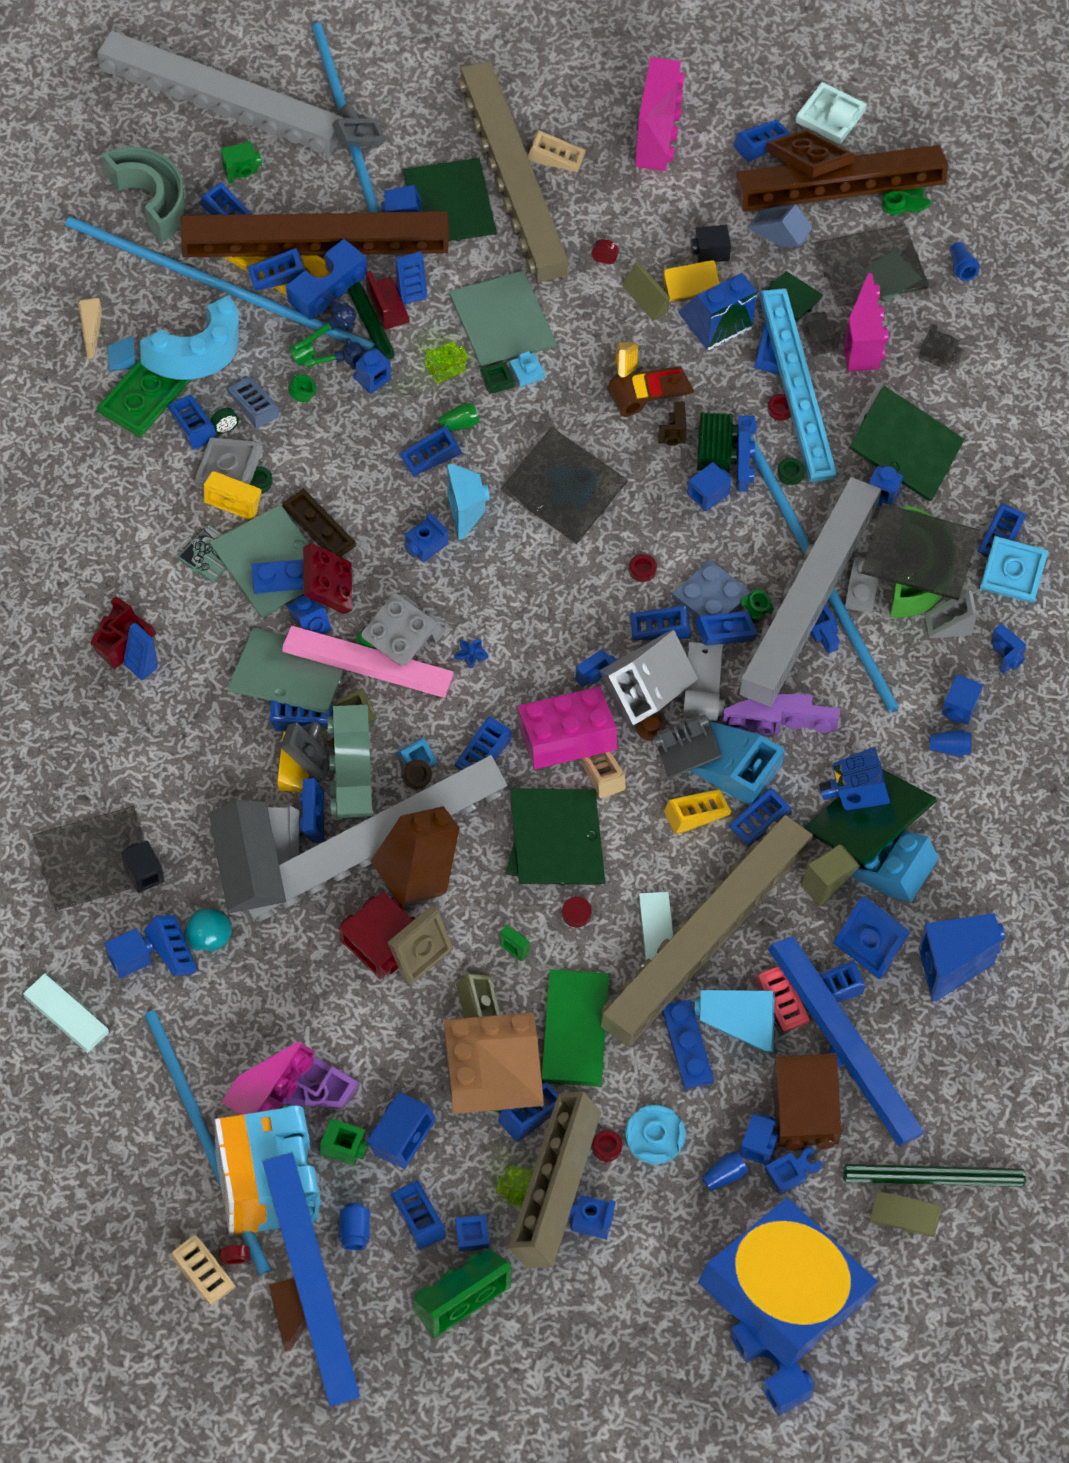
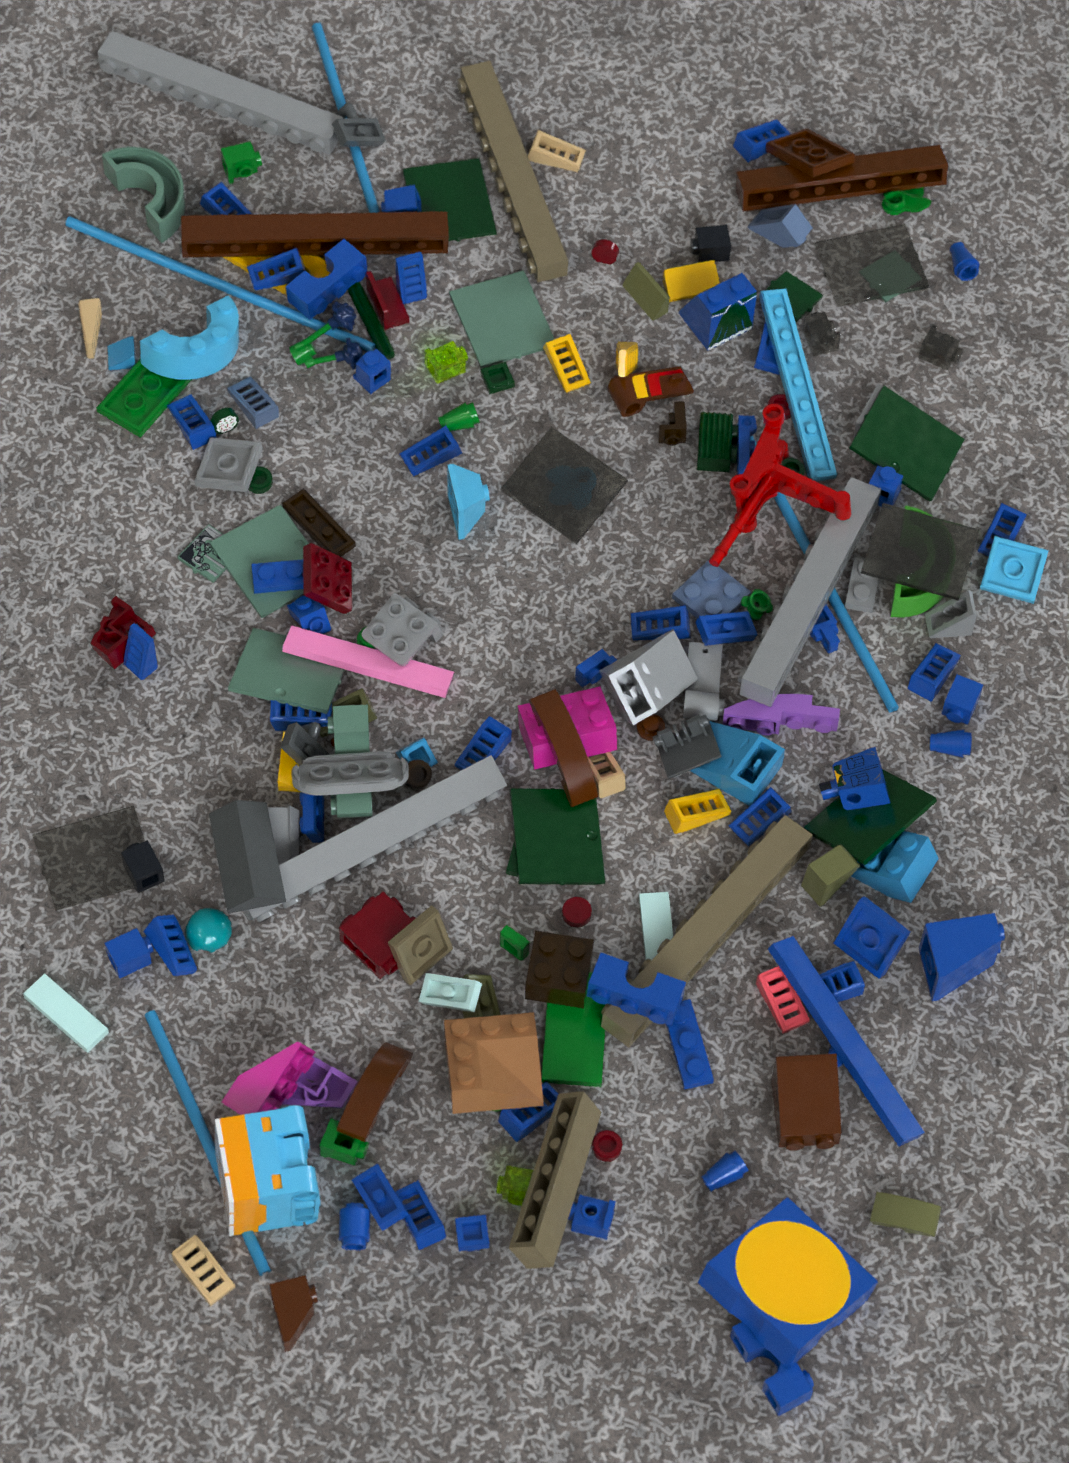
(232, 495): yellow slope -> none
(234, 1254): dark red tile -> none
(302, 388): green tile -> none
(310, 1279): blue tile -> none
(350, 773): none -> light grey tile
(373, 1090): none -> reddish brown slope
(380, 1197): none -> blue plate
(401, 1130): blue brick -> none
(418, 855): reddish brown slope -> none
(425, 547): blue brick -> none
(450, 992): none -> light aqua plate
(462, 1291): green slope -> none
(472, 652): blue plant -> none
(527, 369): medium azure tile -> none
(559, 969): none -> dark brown brick
(565, 746): none -> reddish brown slope
(568, 343): none -> yellow slope
(642, 568): dark red tile -> none
(657, 1001): none -> blue arch
(659, 114): dark pink slope -> none
(660, 1142): medium azure tile -> none
(709, 486): blue brick -> none
(741, 1015): medium azure slope -> none
(759, 1139): blue brick -> none
(767, 477): none -> red piece
(790, 1172): blue plate -> none
(831, 113): light aqua plate -> none
(865, 332): dark pink slope -> none
(925, 685): none -> blue slope
(934, 1175): dark green axle -> none
(1010, 645): blue bracket -> none

